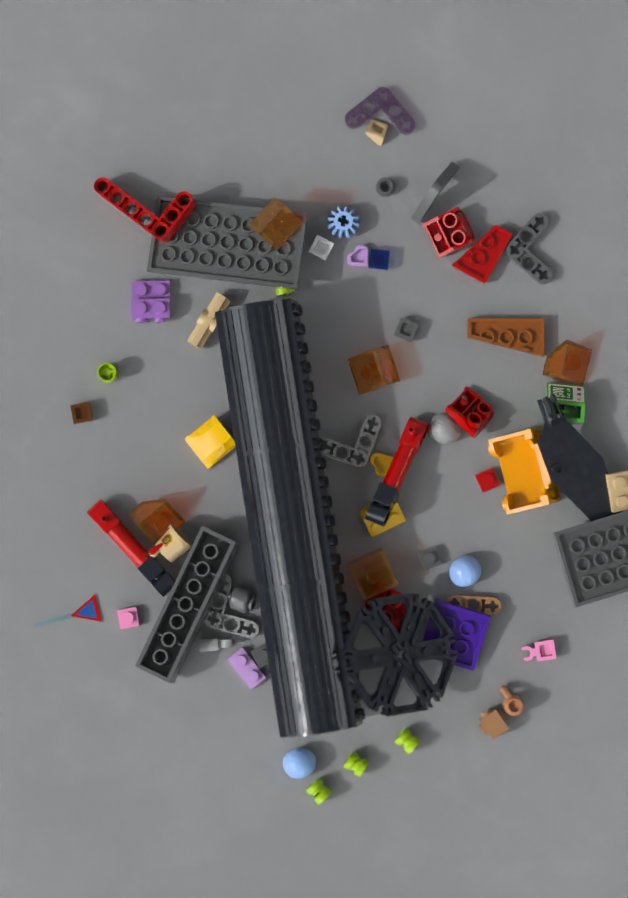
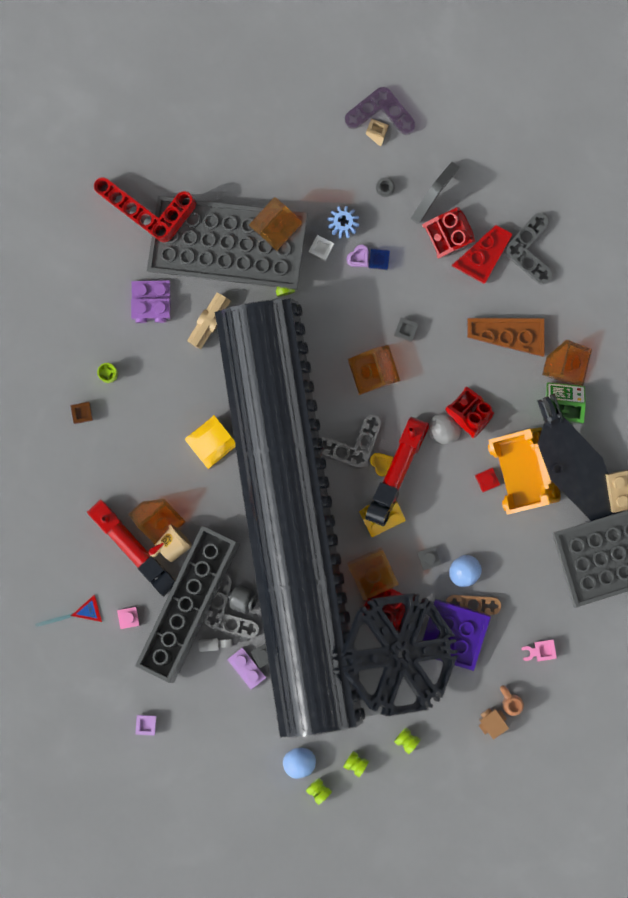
(145, 725): none -> lavender plate

